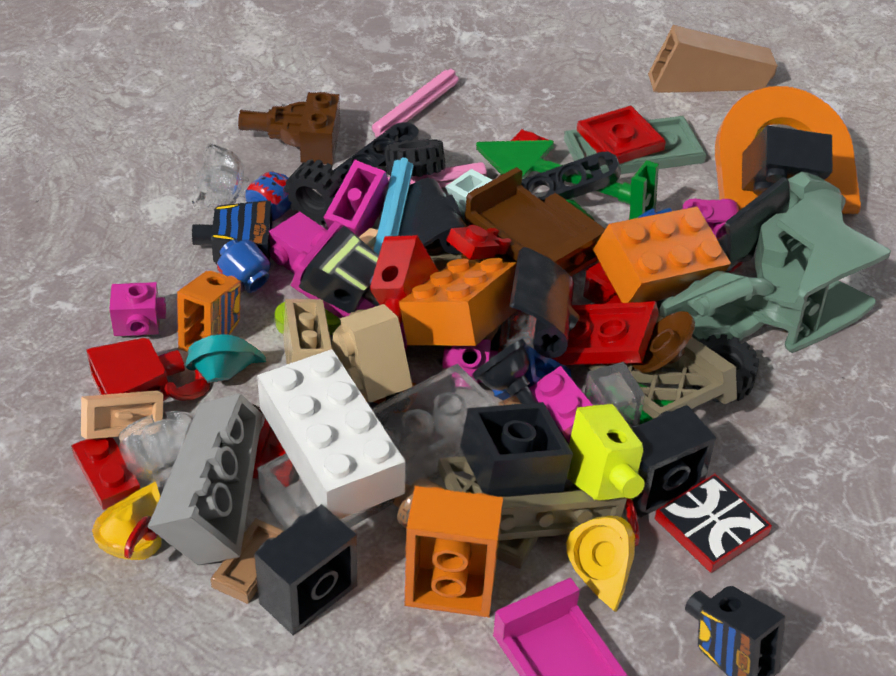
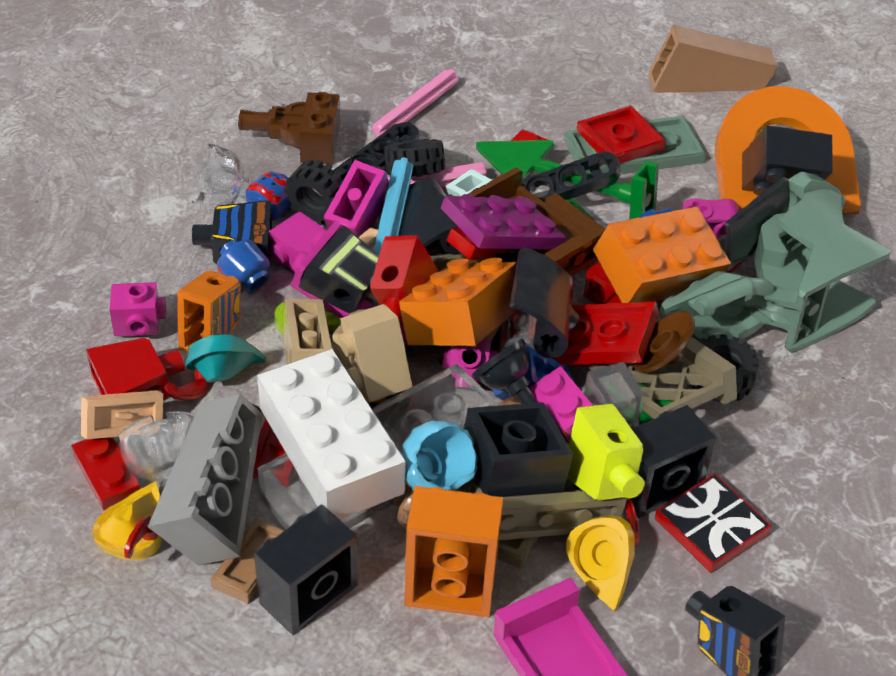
(439, 456): none -> medium azure hair
(502, 222): none -> magenta plate

